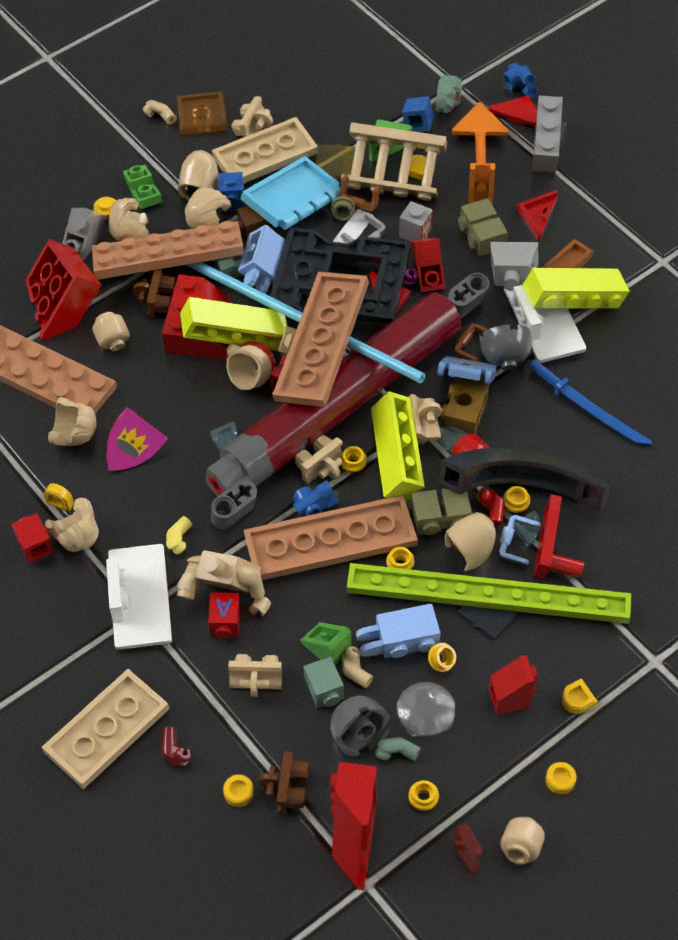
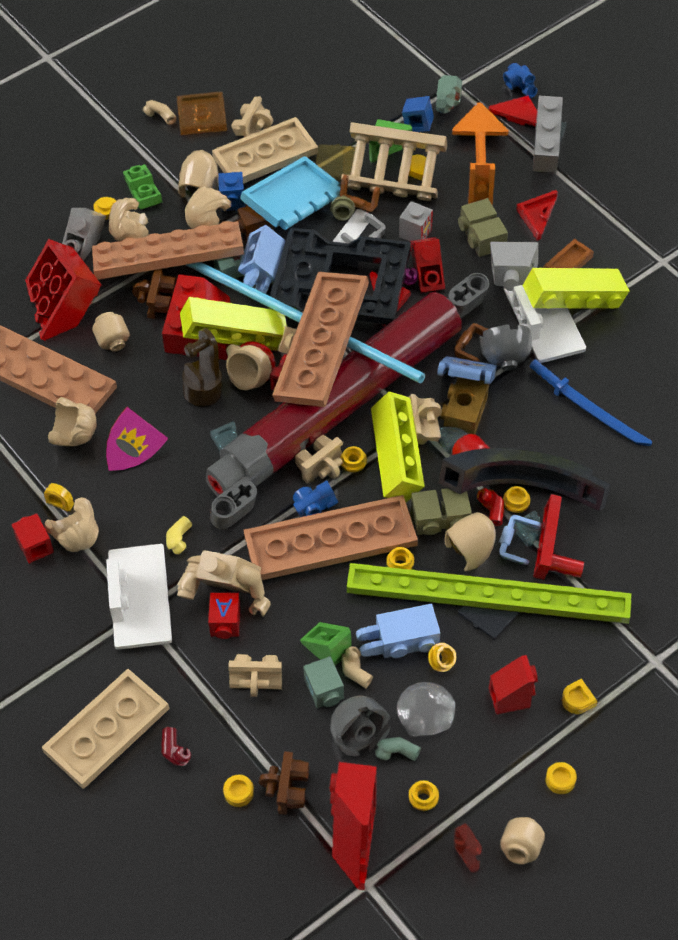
(202, 378): none -> dark brown piece

